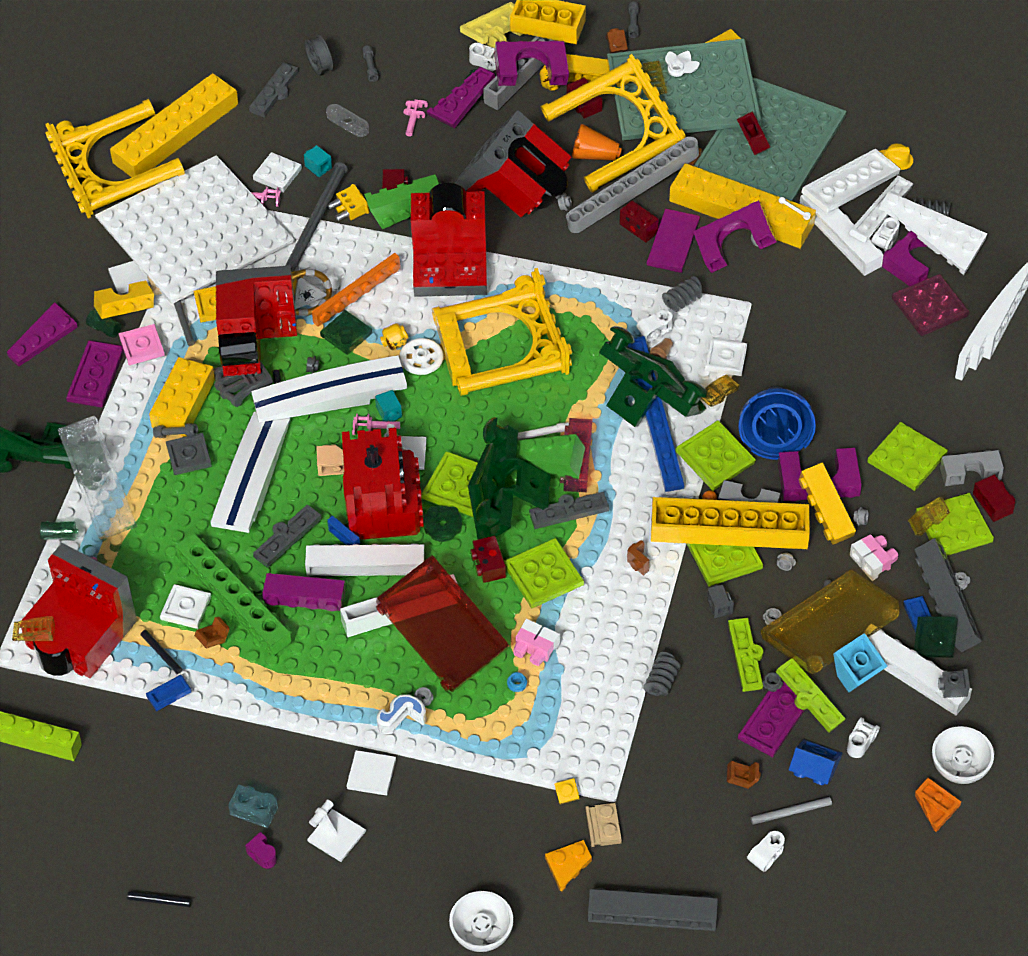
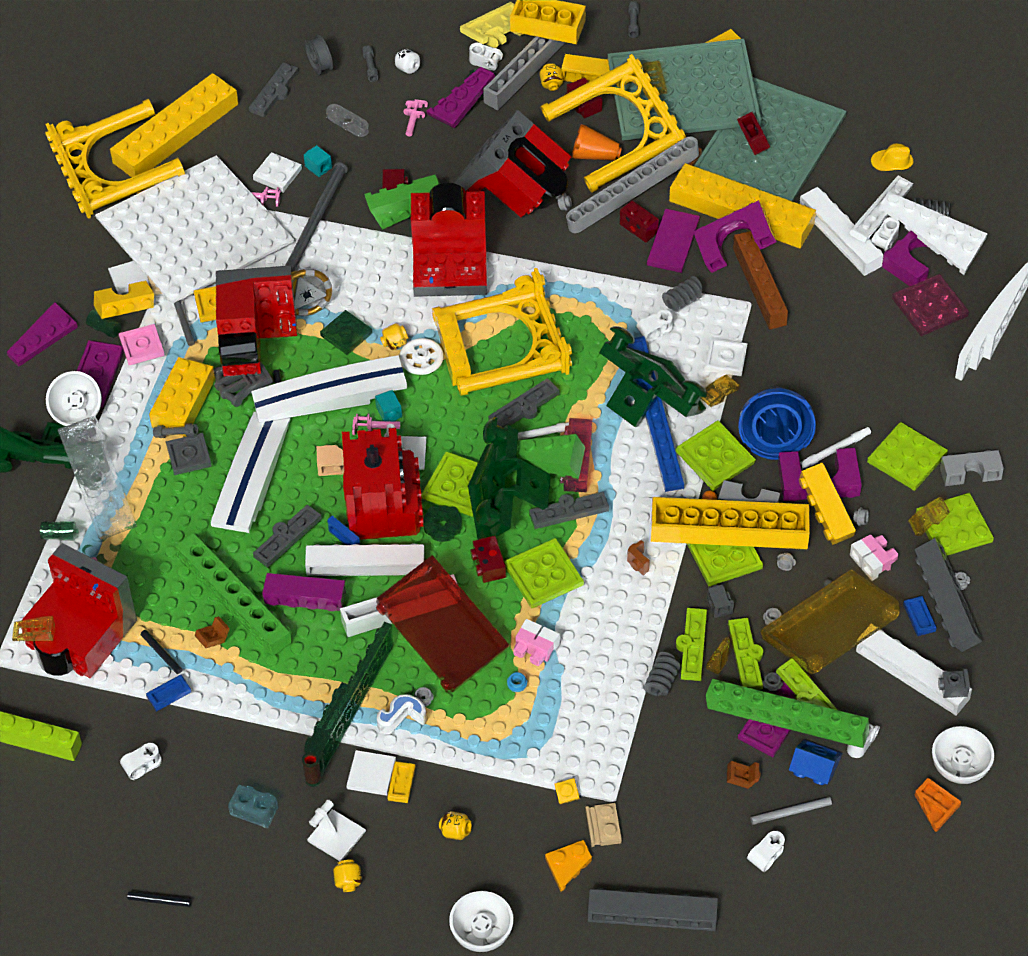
(67, 392): none -> white piece
(141, 762): none -> white piece
(185, 606): white tile -> none
(261, 852): magenta leg -> none
(312, 364): dark grey plate -> none
(343, 707): none -> clear green hinge
(347, 875): none -> yellow head
(350, 202): yellow piece -> none
(356, 289): orange plate -> none
(401, 782): none -> yellow plate
(407, 61): none -> white head
(455, 825): none -> yellow head
(526, 404): none -> dark grey hinge
(550, 53): magenta arch -> none
(616, 40): dark orange bracket -> none
(662, 349): medium nougat cone -> none
(680, 62): white plate -> none
(692, 644): none -> lime hinge
(719, 657): none -> clear yellow slope
(760, 280): none -> dark orange brick
(787, 713): none -> bright green brick
(806, 215): white hinge -> none
(815, 458): none -> white piece
(850, 180): white plate -> none
(857, 662): medium azure slope -> none
(936, 636): clear green plate -> none
(994, 498): dark red brick -> none

